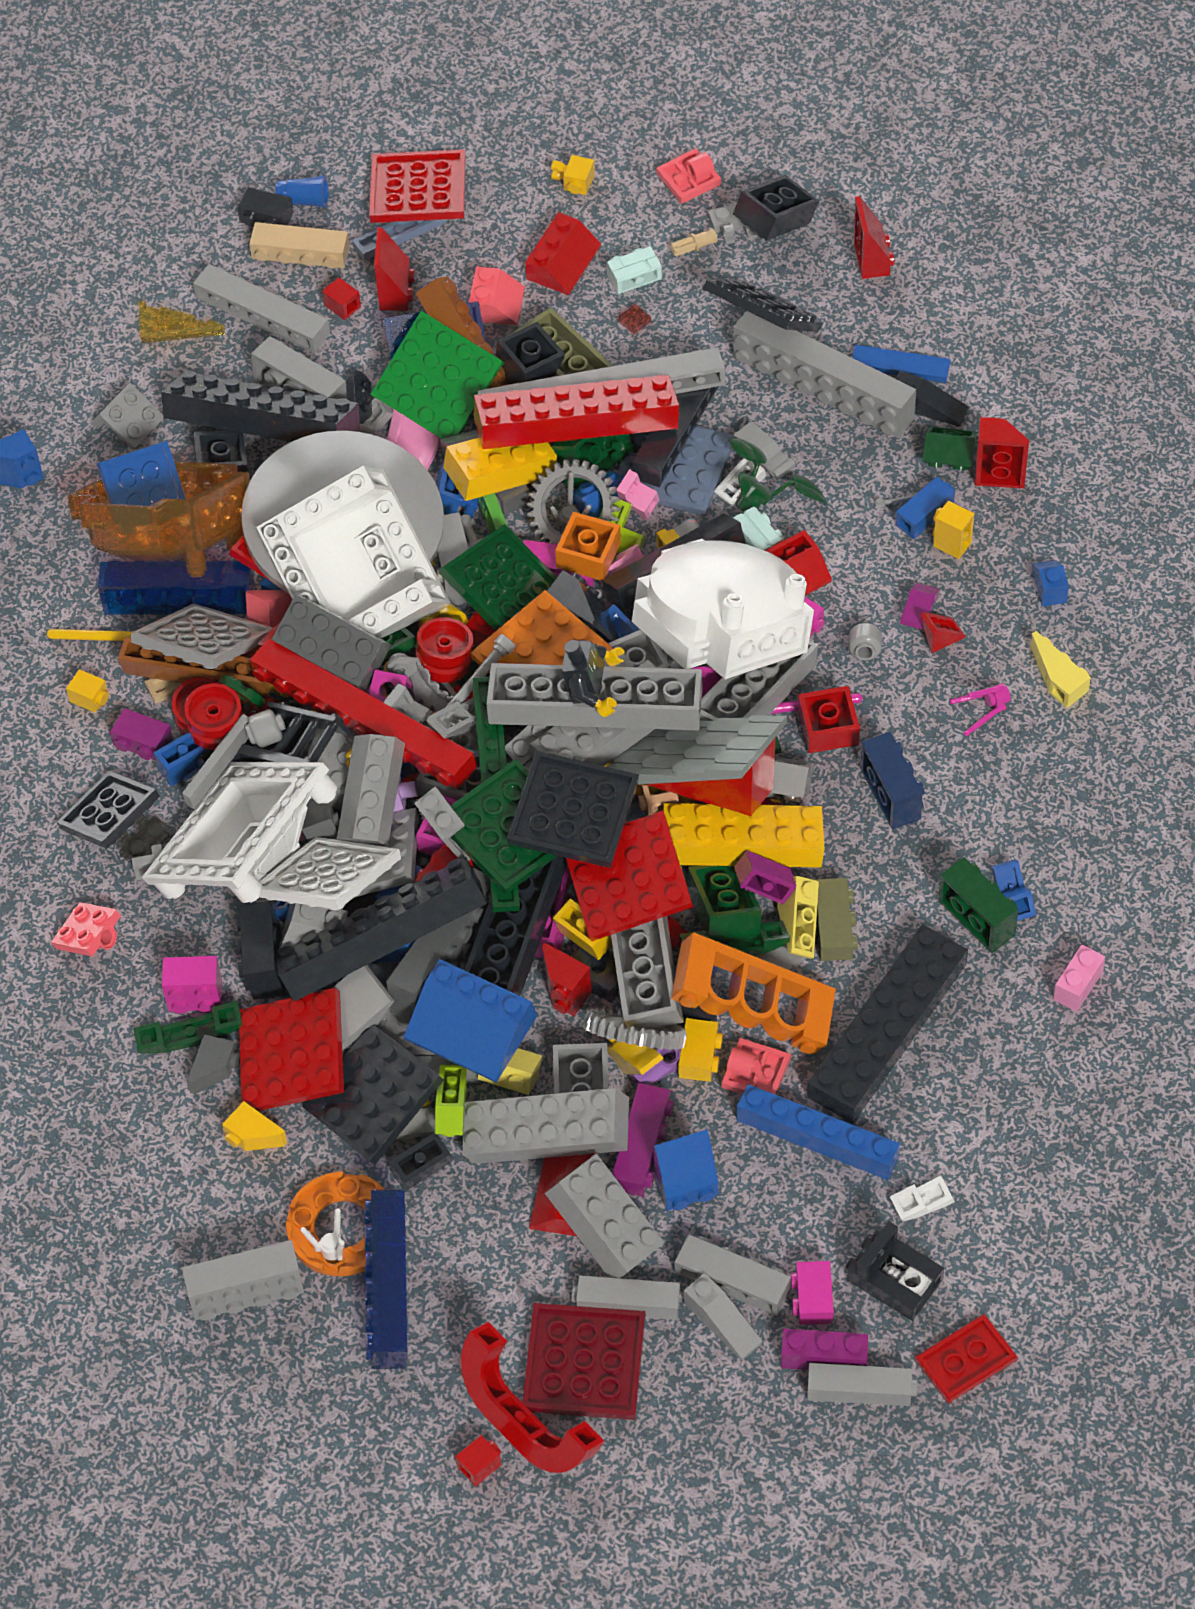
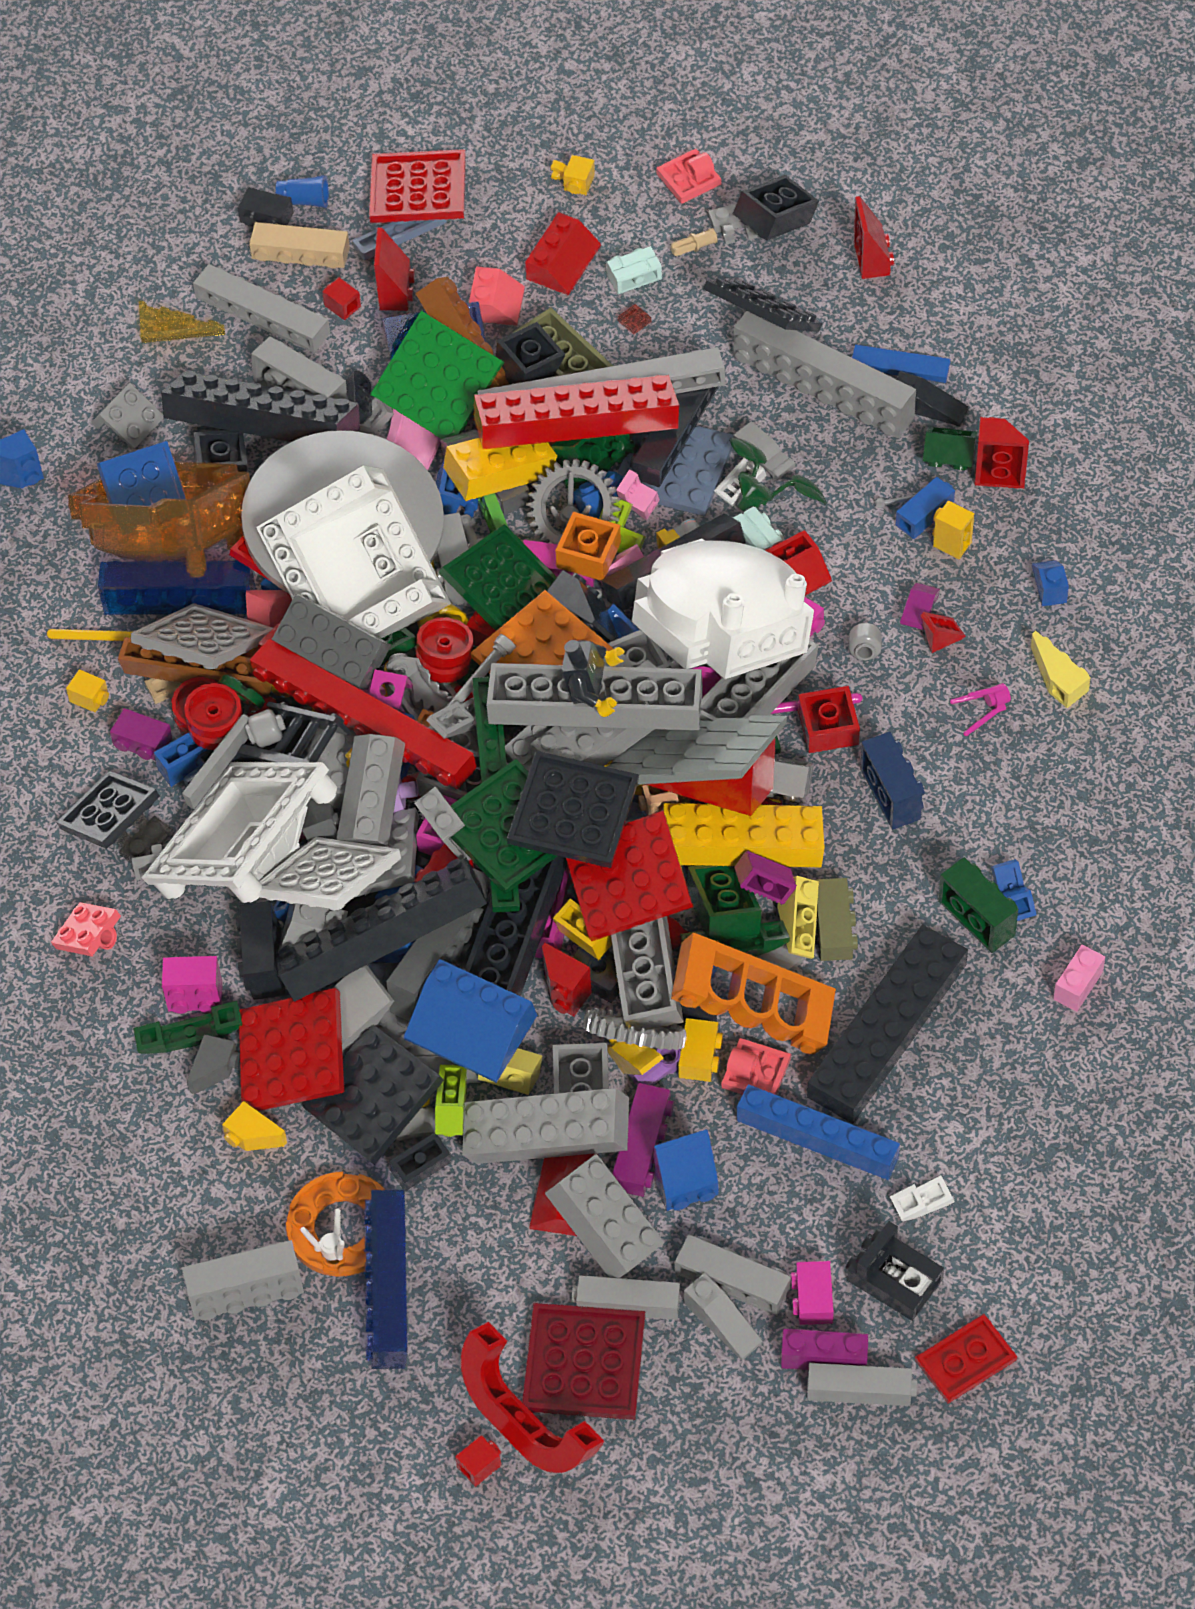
(403, 702): light grey slope -> none

